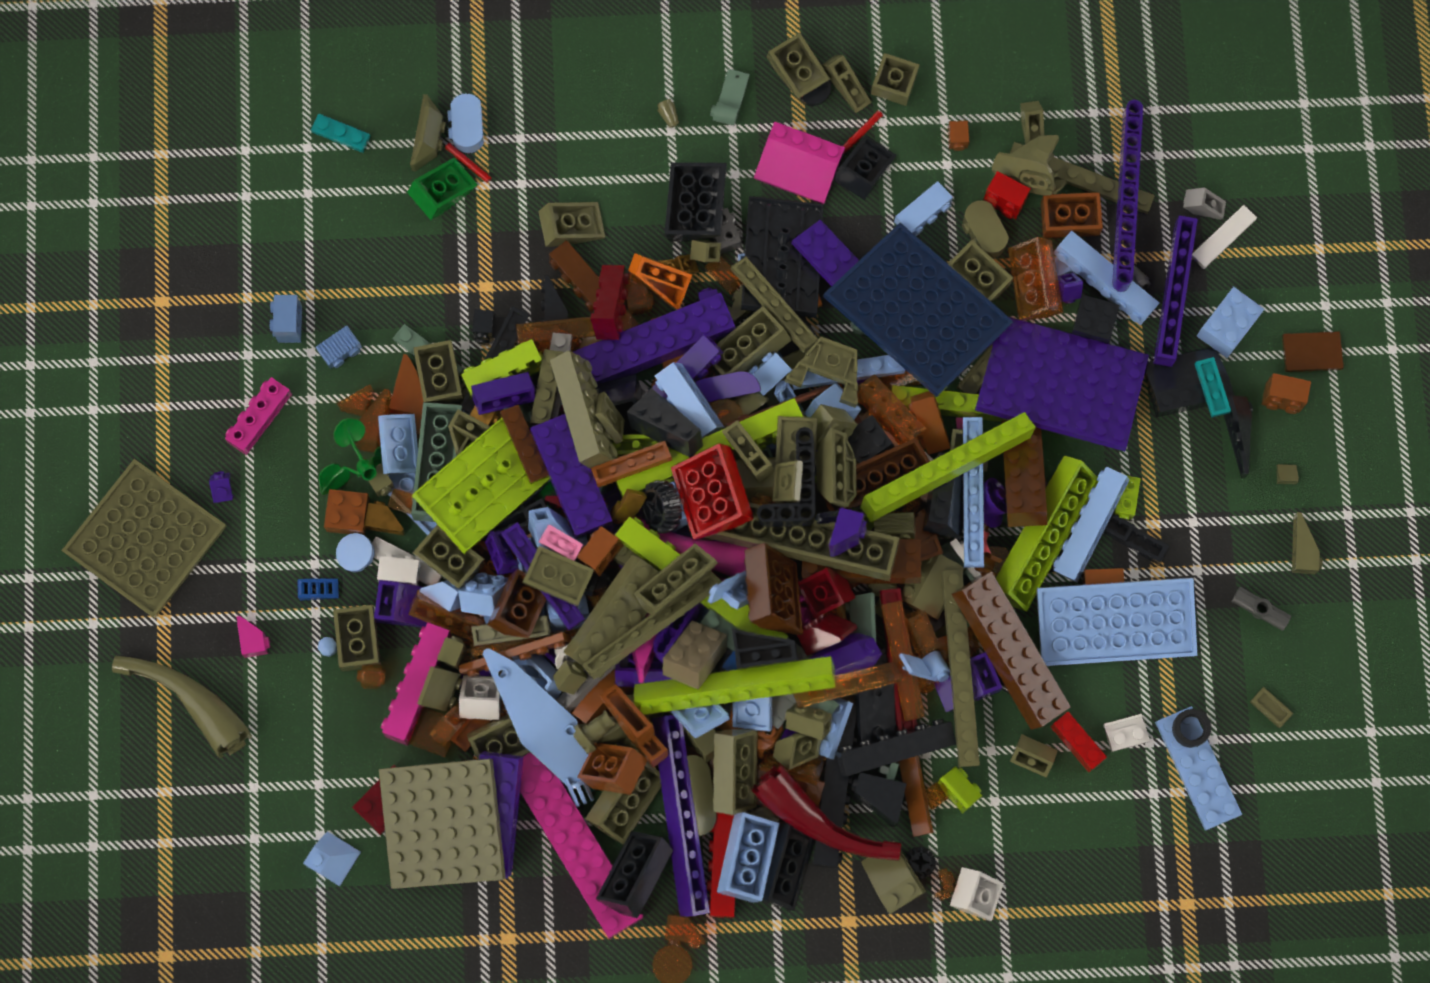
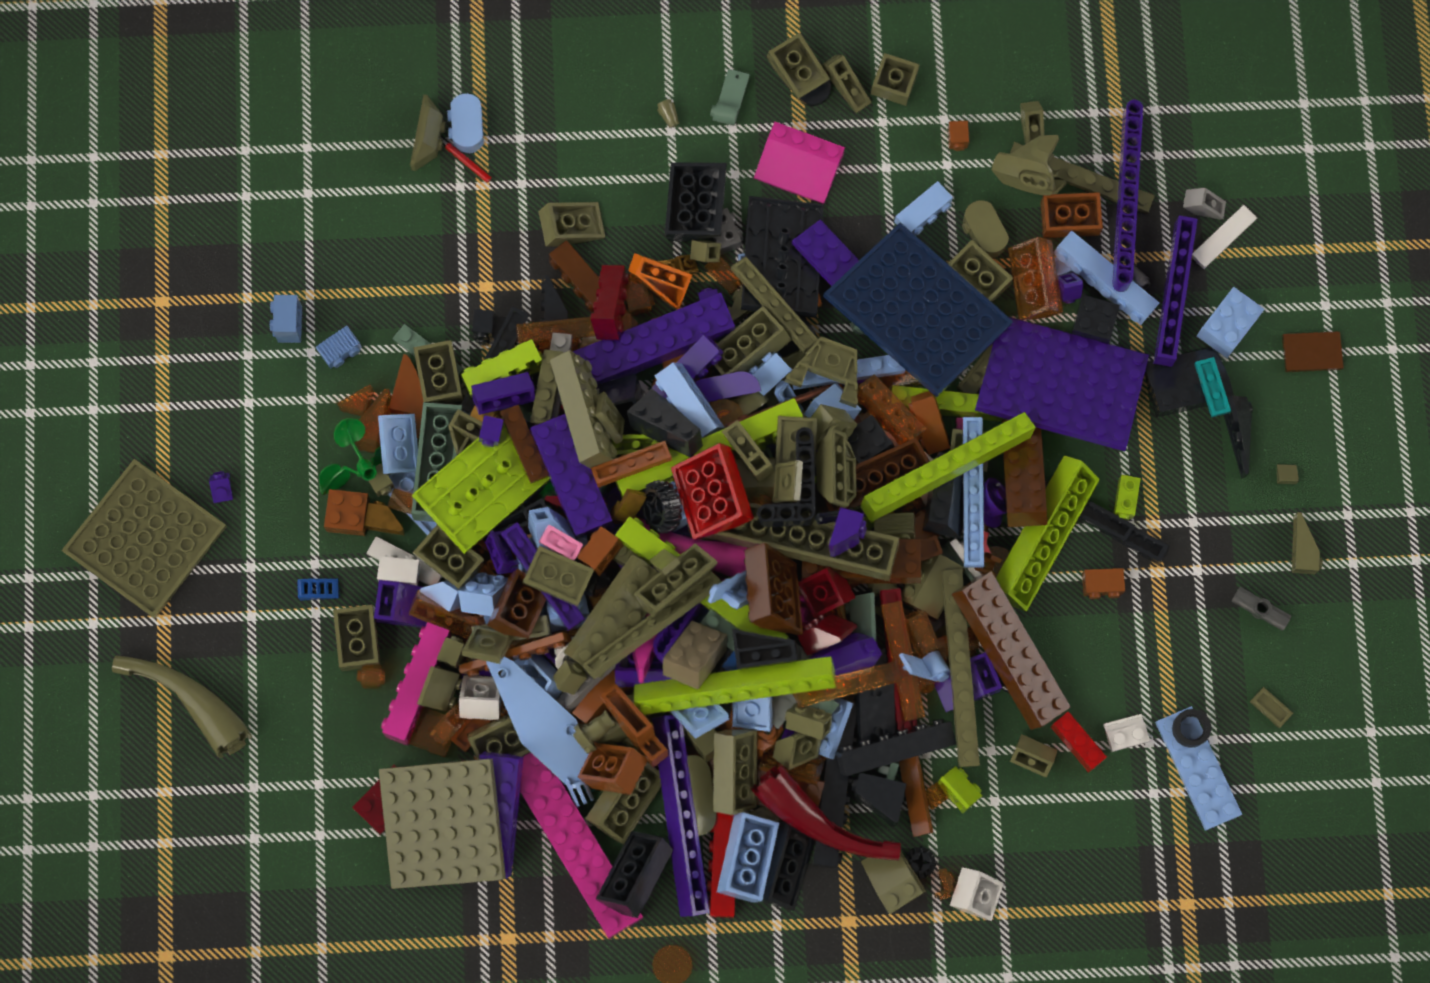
(252, 640): dark pink slope -> none
(258, 415): dark pink brick -> none
(327, 646): light blue tile -> none
(332, 858): light blue slope -> none
(340, 133): teal plate -> none
(355, 552): light blue tile -> none
(441, 188): green slope -> none
(487, 645): none -> olive tile
(490, 431): none -> dark purple brick
(664, 562): none -> olive tile
(682, 930): clear orange slope -> none
(862, 131): red bar -> none
(864, 167): black slope -> none
(1006, 195): red brick -> none
(1091, 524): light blue brick -> none
(1117, 621): light blue plate -> none
(1286, 393): dark orange brick -> none

